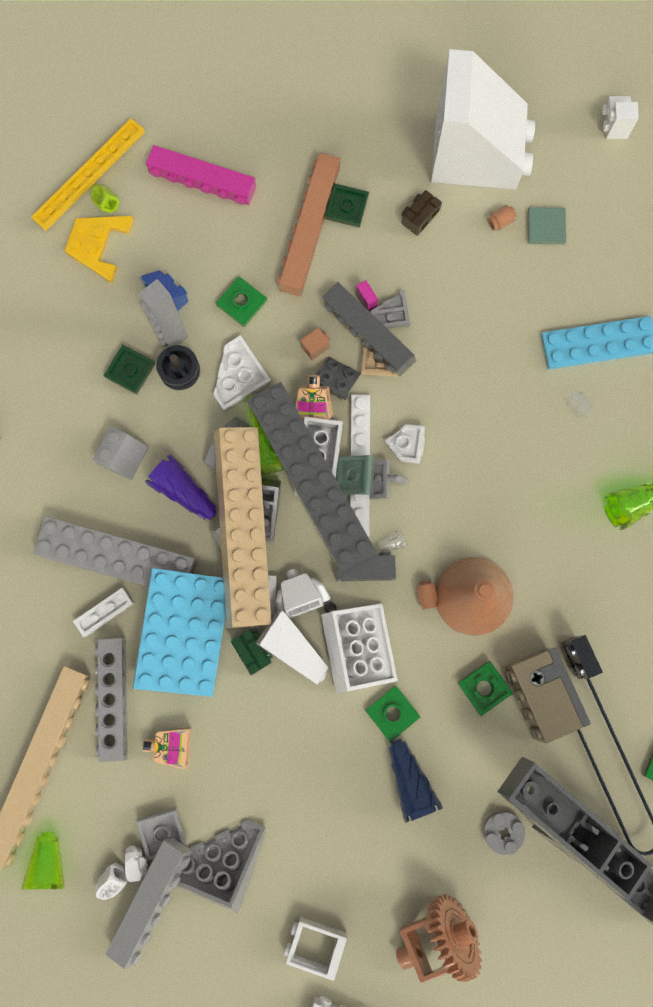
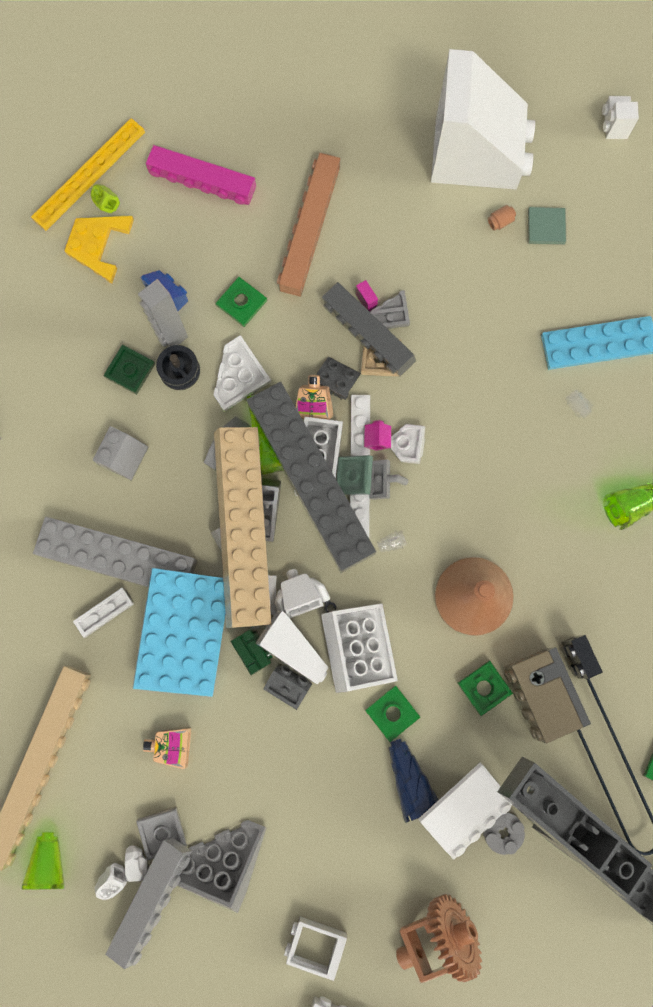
(118, 709): light grey brick -> none
(179, 486): dark purple cone -> none
(287, 686): none -> dark grey bracket
(315, 343): nougat brick -> none
(347, 205): dark green plate -> none
(373, 569): dark grey brick -> none
(377, 436): none -> dark pink brick
(421, 212): dark brown brick -> none
(427, 594): nougat brick -> none
(465, 811): none -> white slope

